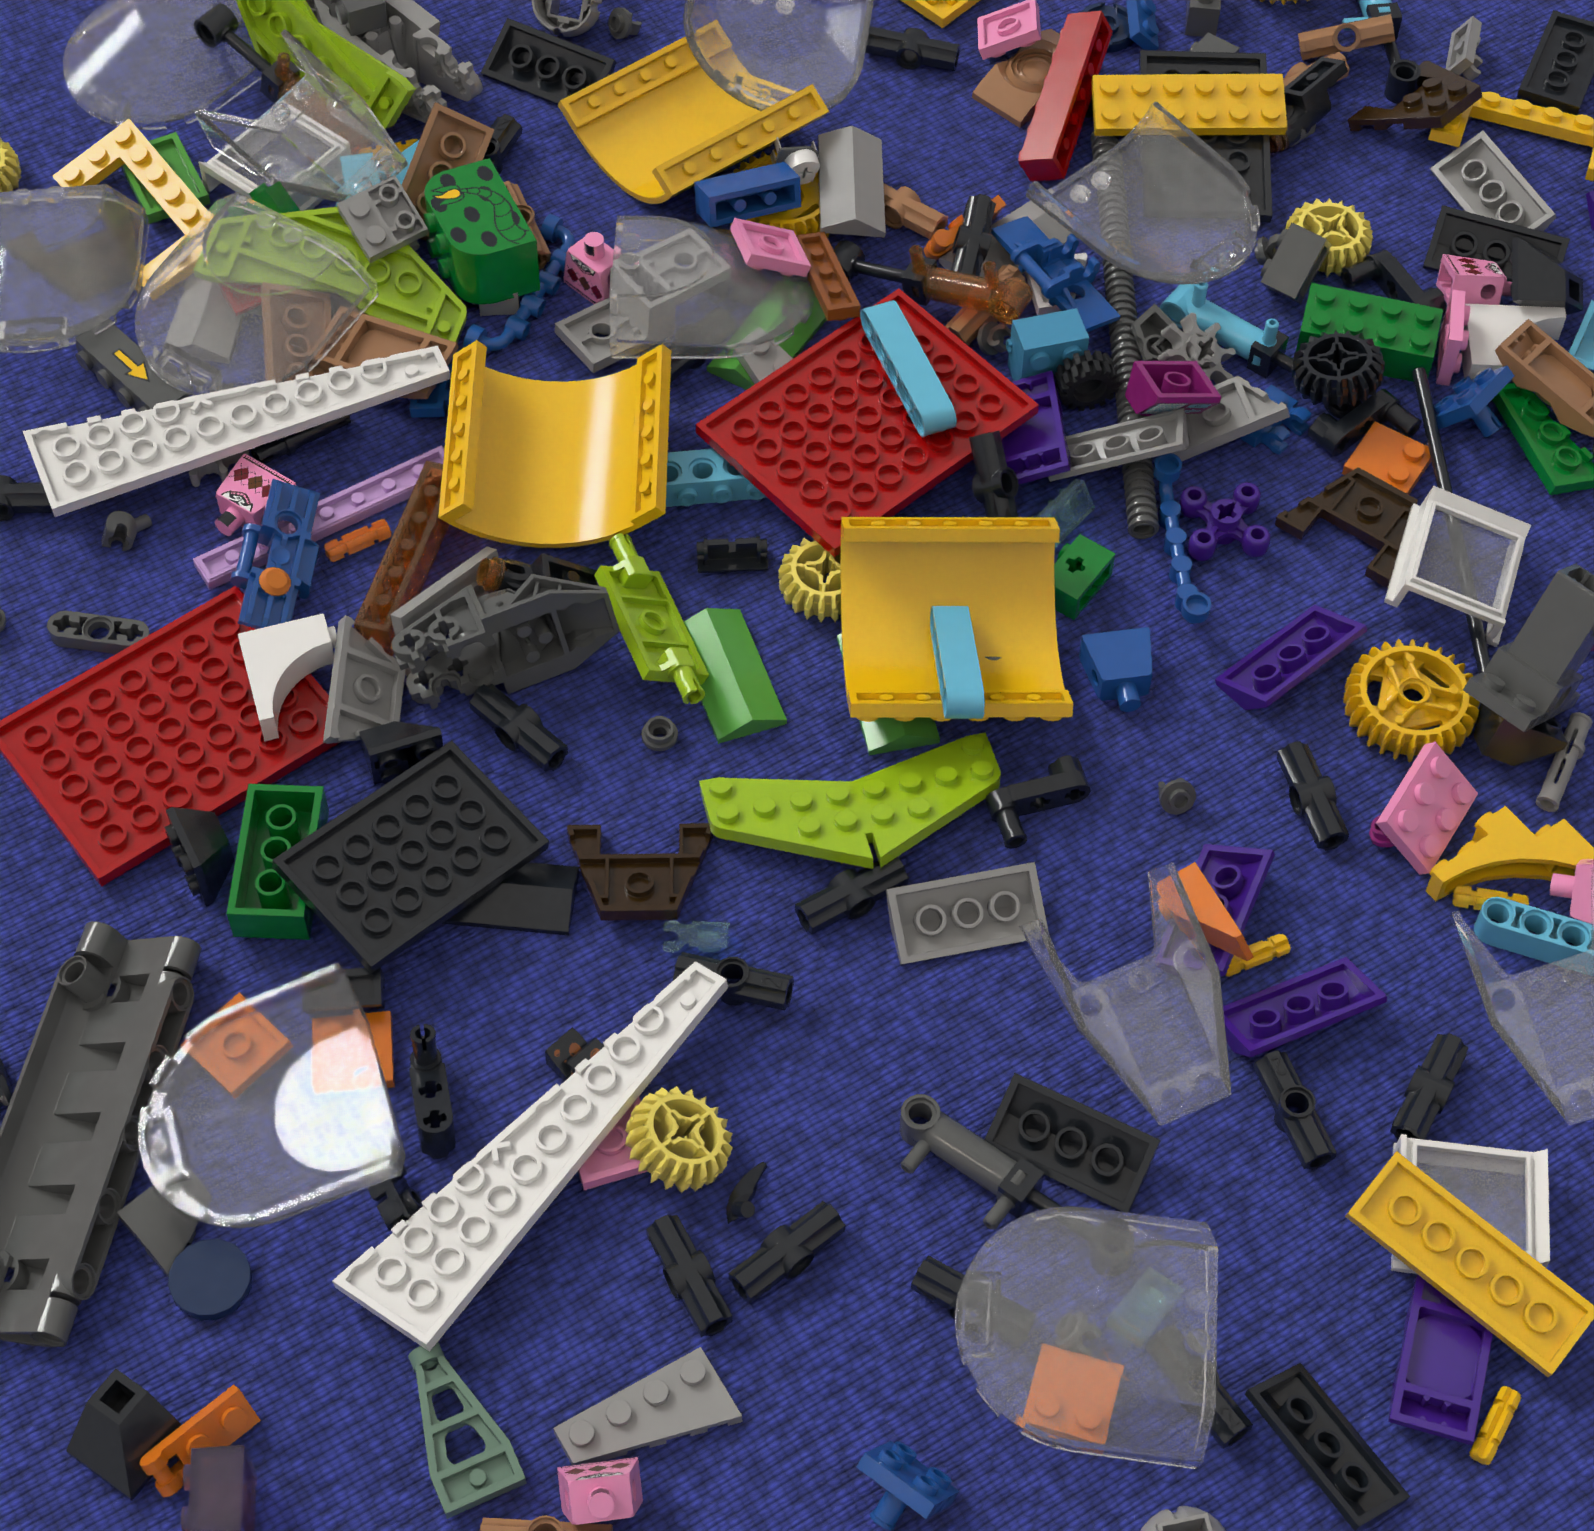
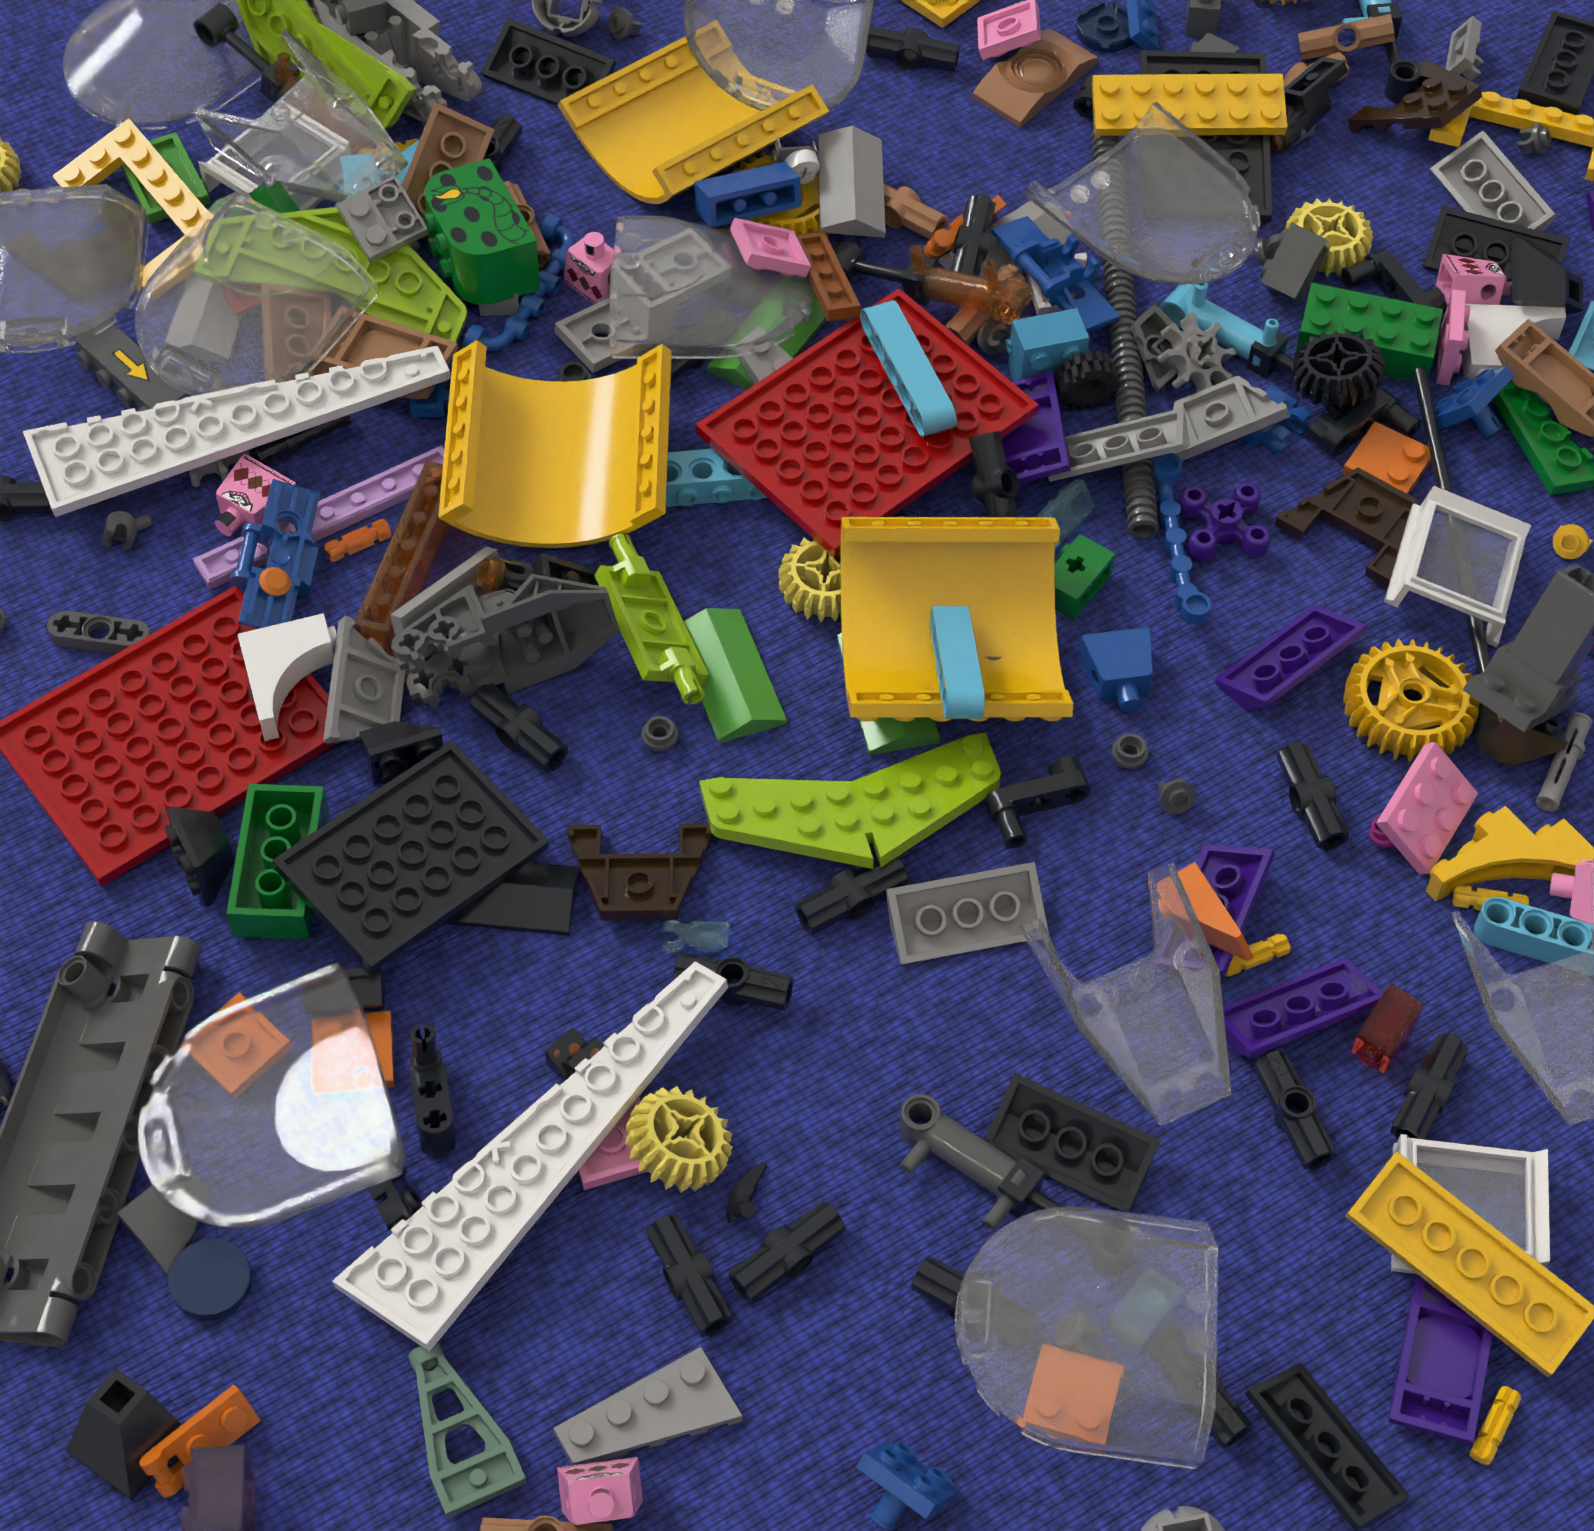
(573, 372): none -> black plate
(736, 556): black hinge -> none
(1065, 96): brick -> none
(1130, 743): none -> dark grey plate
(1168, 386): magenta slope -> none
(1387, 1029): none -> clear red slope
(1534, 139): none -> dark grey plate
(1571, 541): none -> yellow plate

